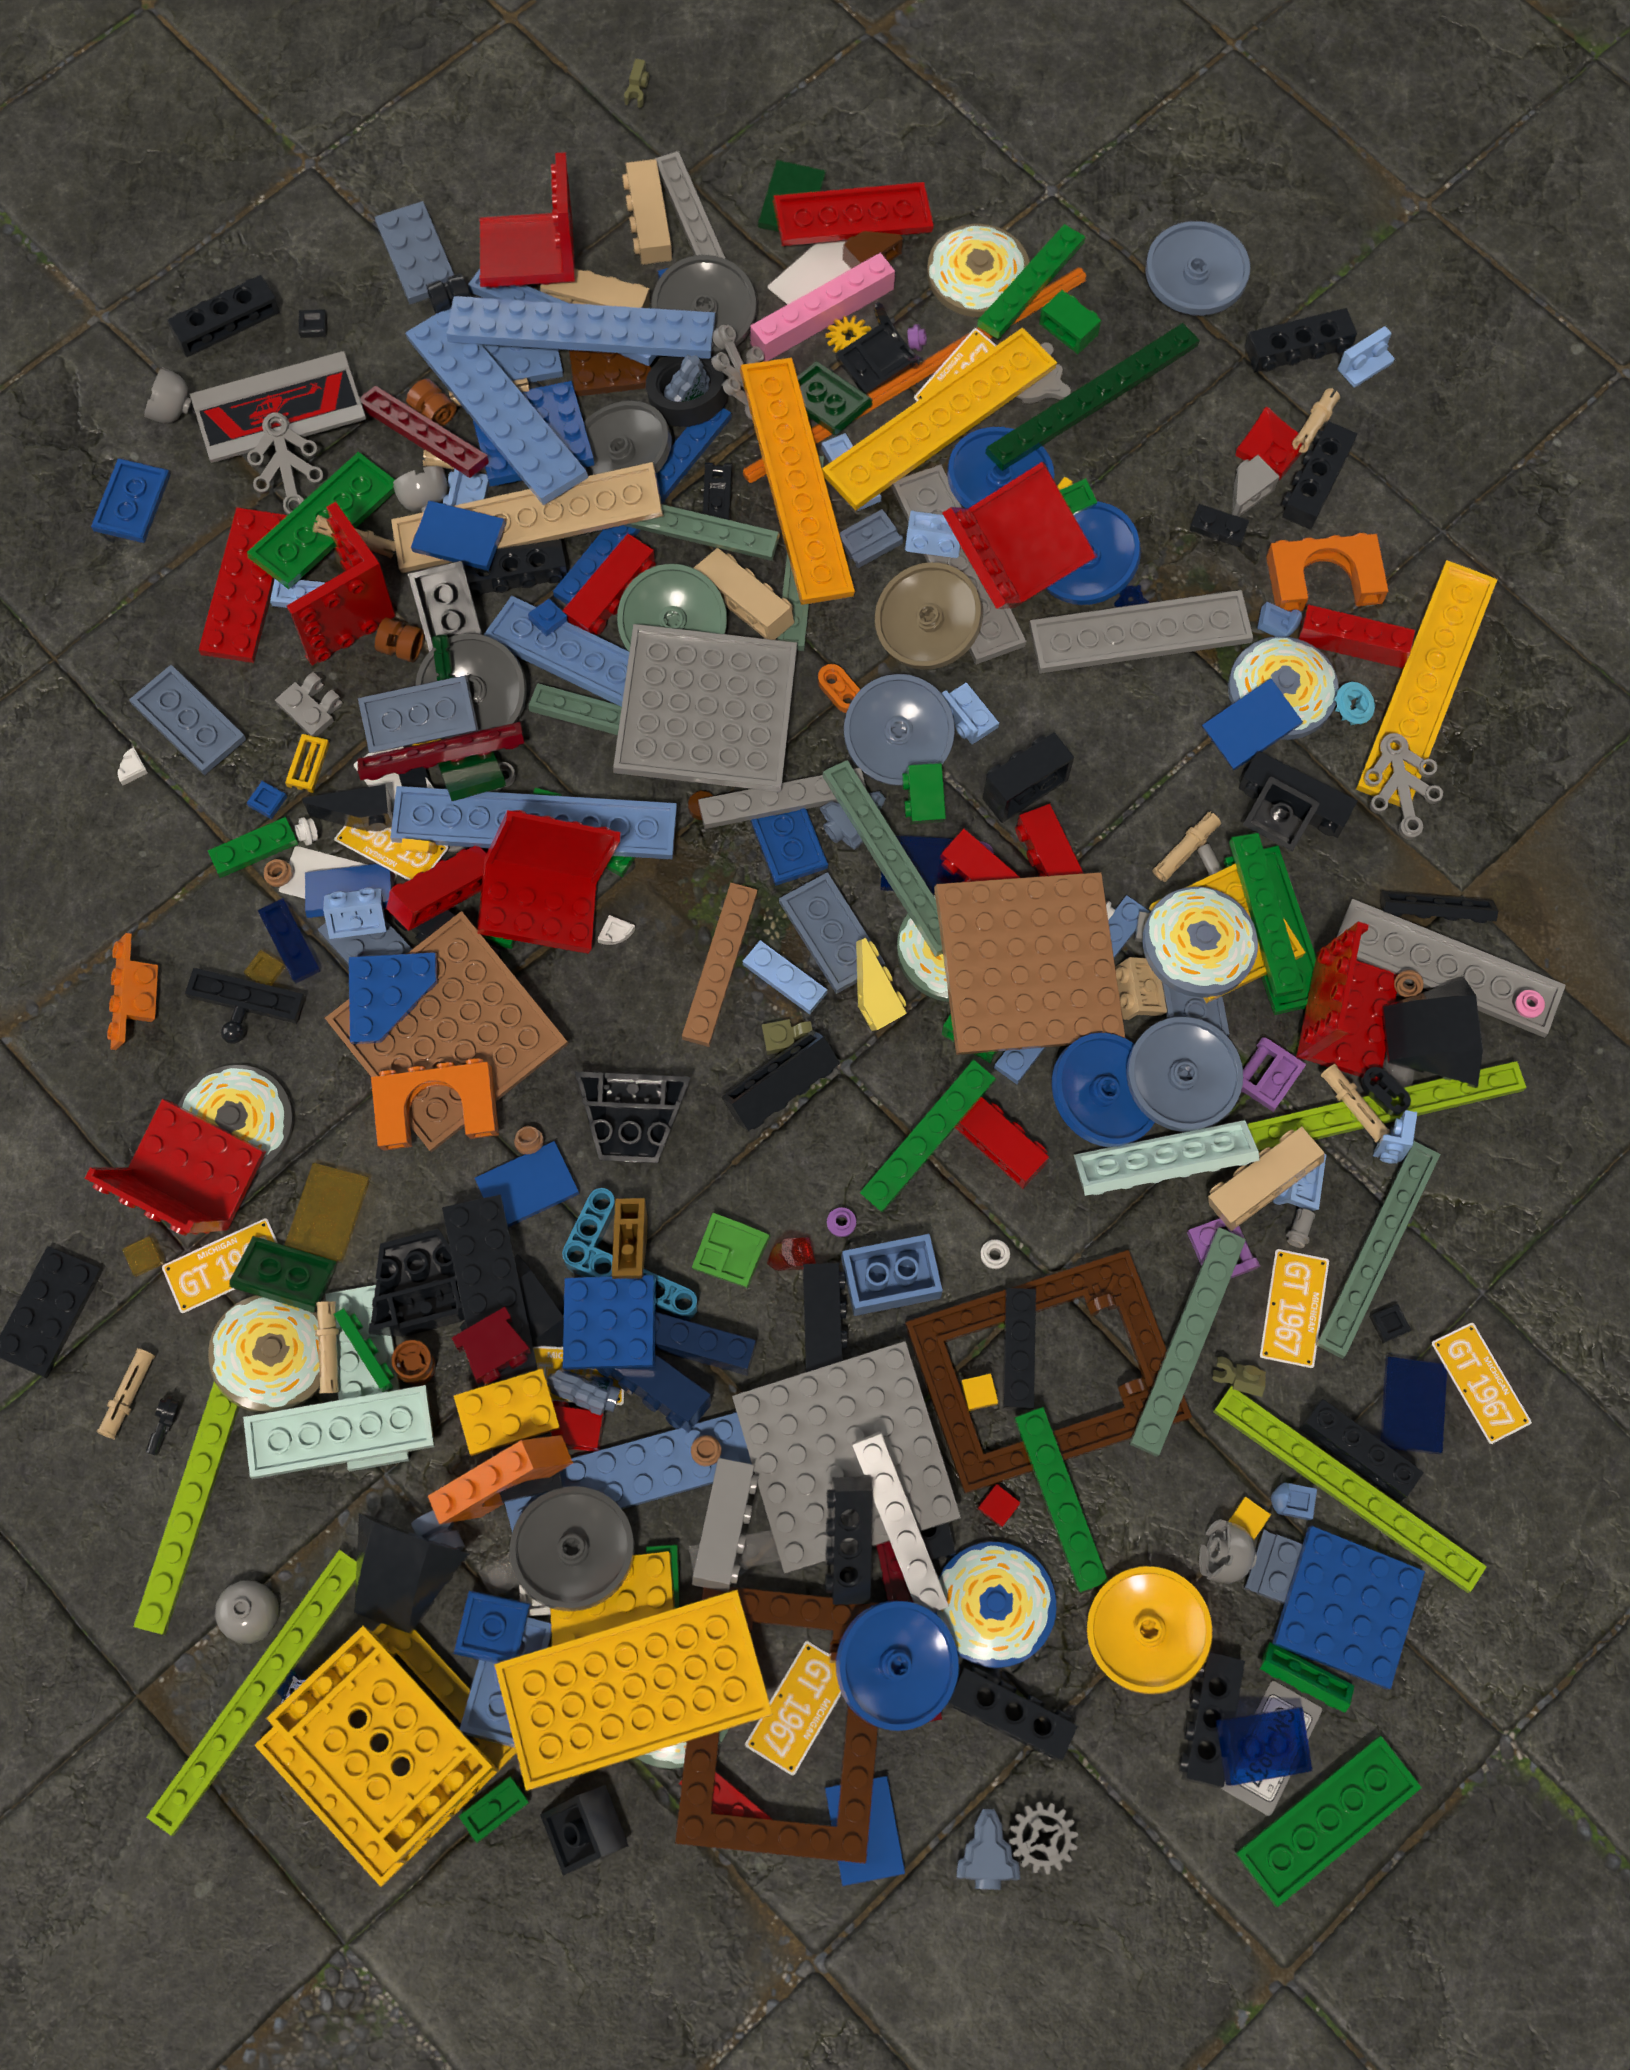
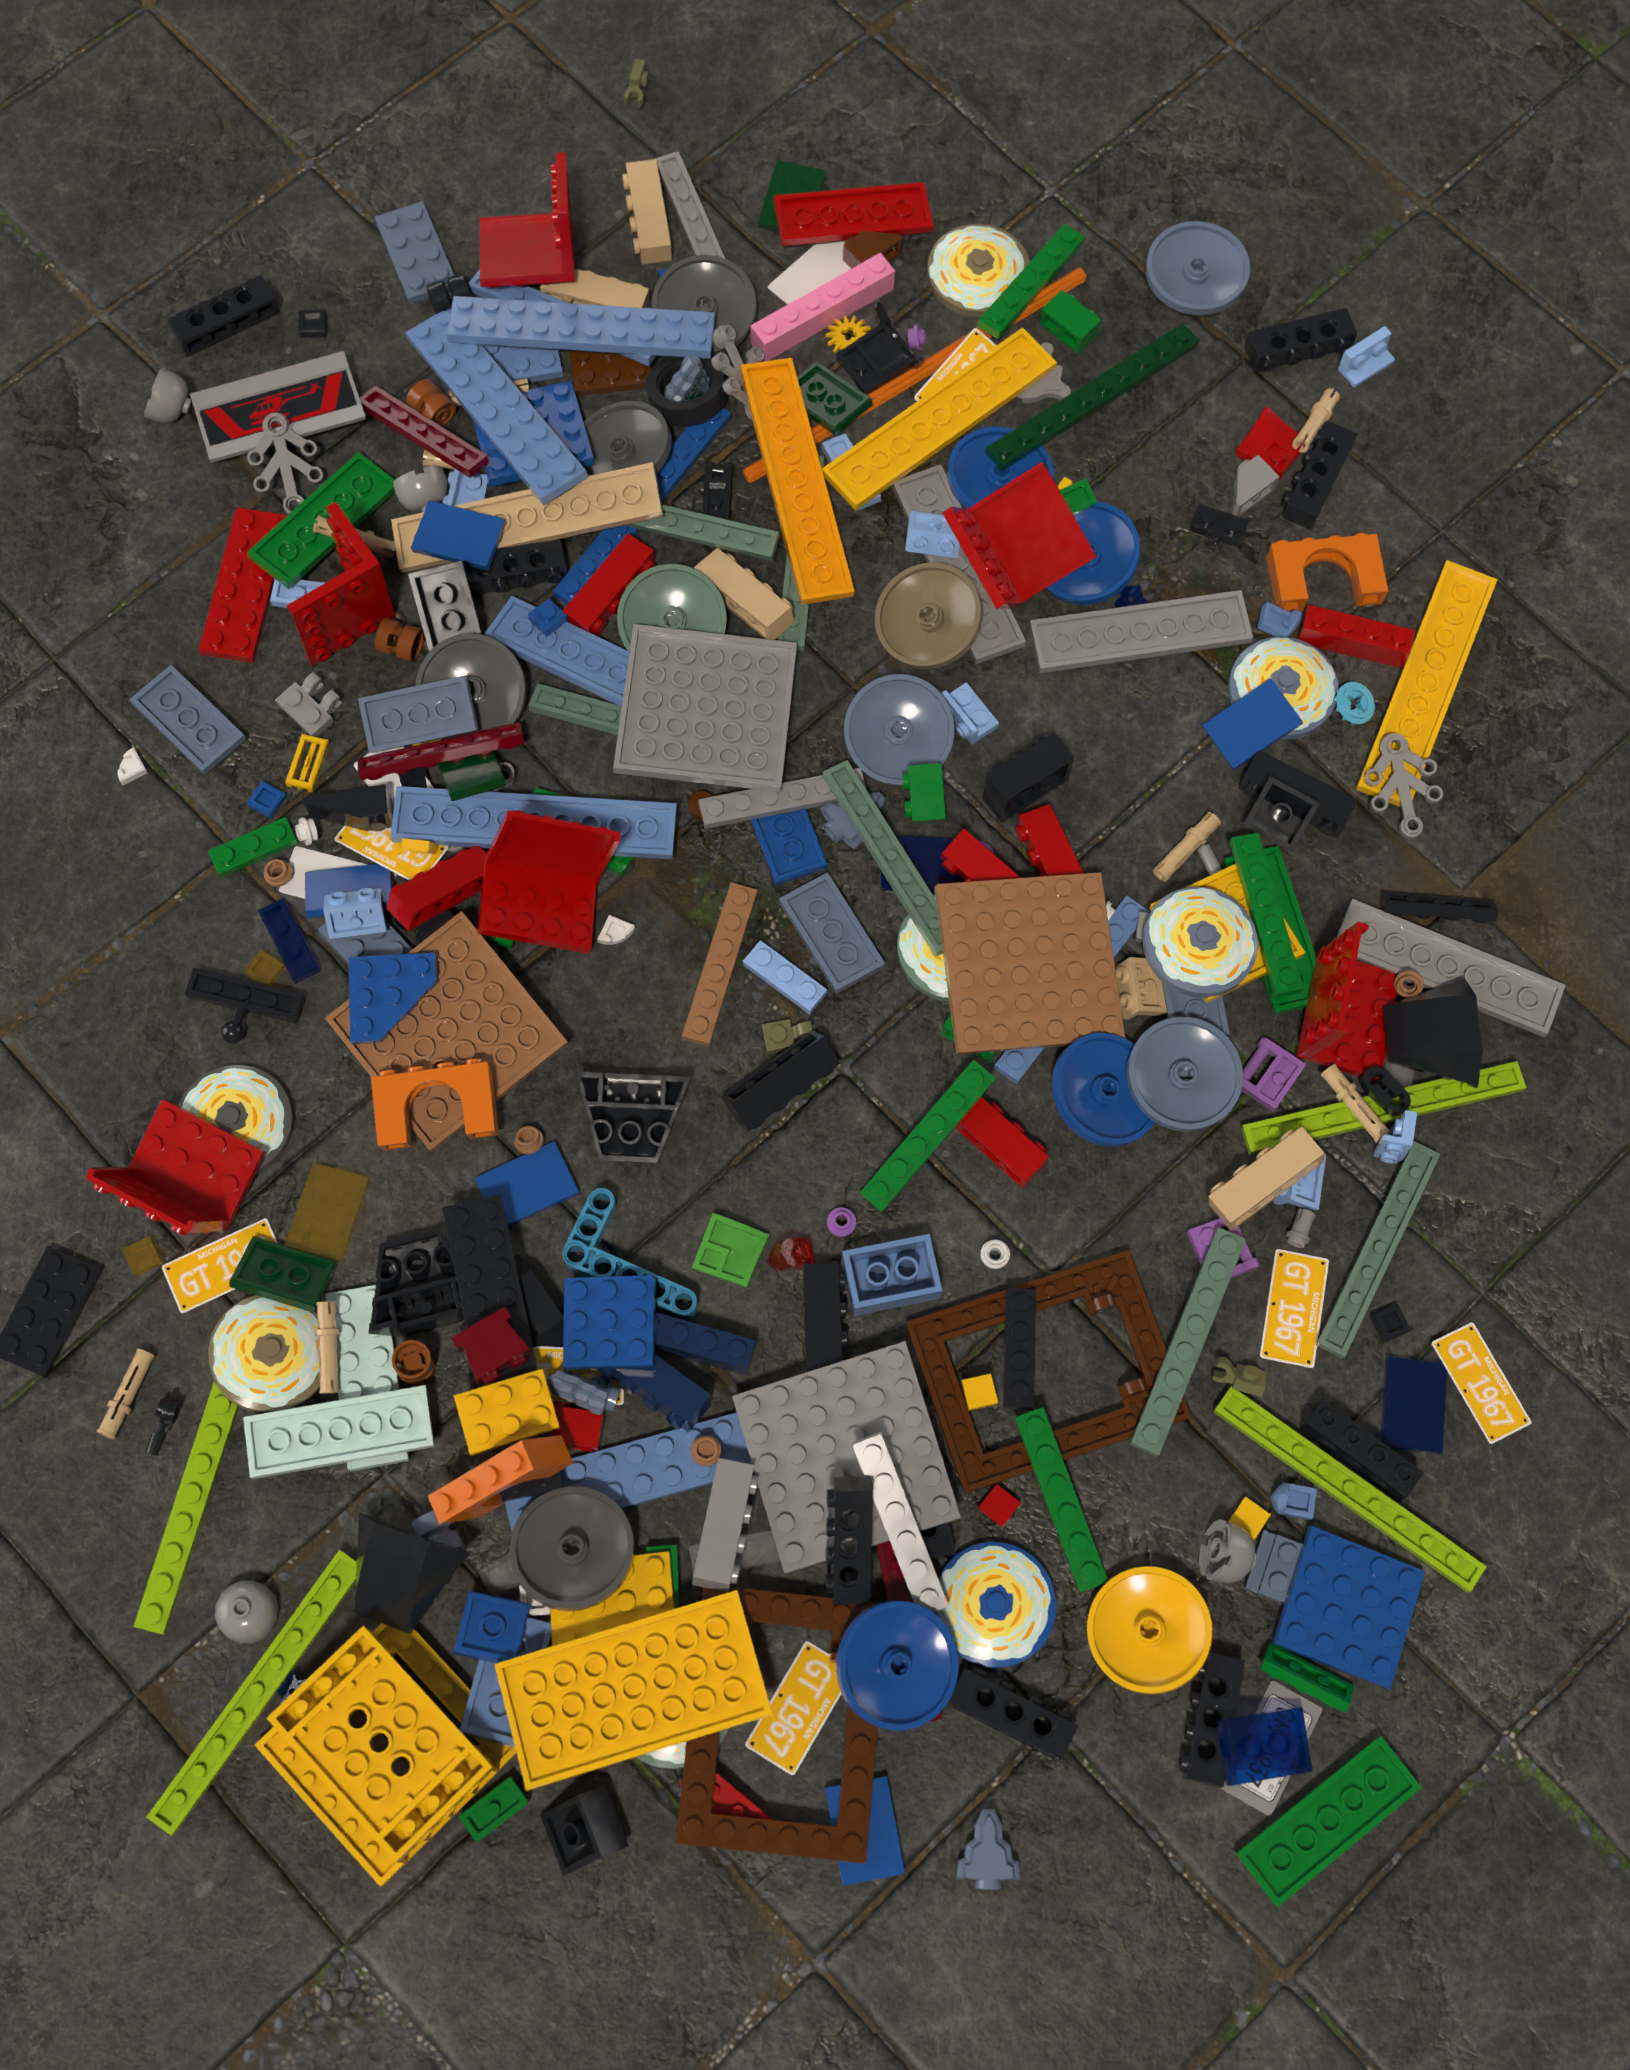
(131, 500): blue tile -> none
(133, 991): orange bracket -> none
(366, 1350): green plate -> none
(442, 657): dark green axle -> none
(629, 1238): pearl gold slope -> none
(841, 689): orange plate -> none
(870, 538): sand blue plate -> none
(875, 993): light yellow slope -> none
(1050, 1852): light grey gear -> none
(1166, 1158): light aqua plate -> none
(1526, 1010): bright pink plate -> none

